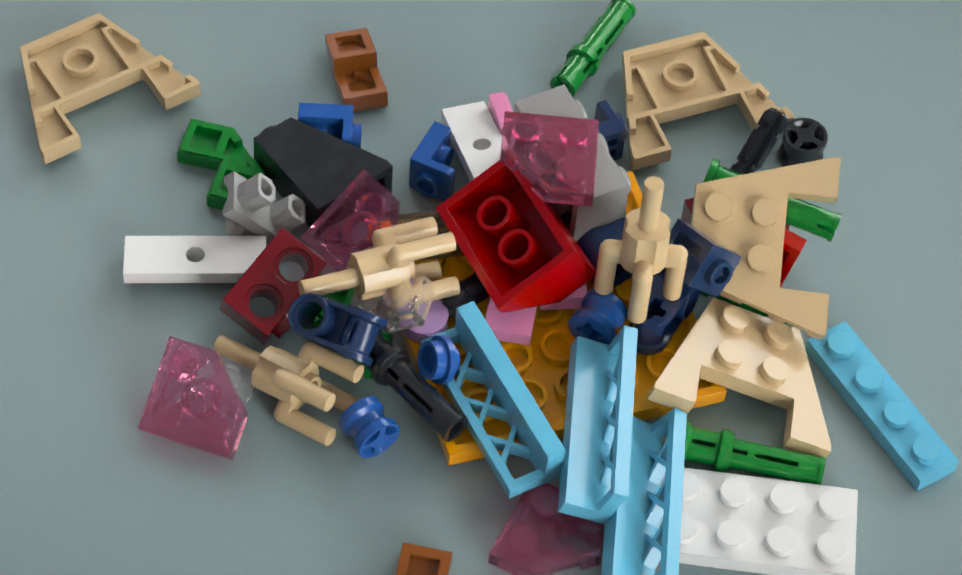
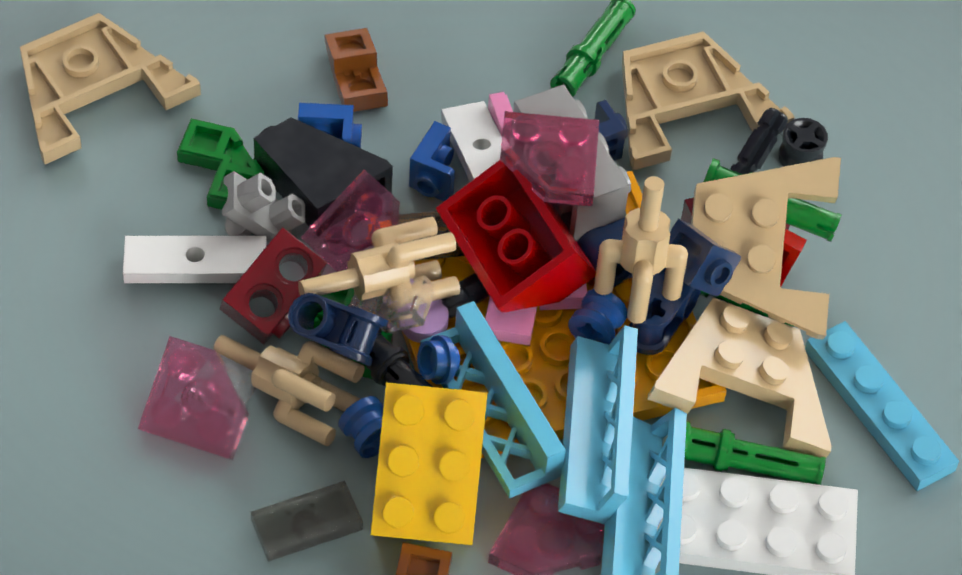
(306, 520): none -> clear smoke plate
(429, 463): none -> yellow brick

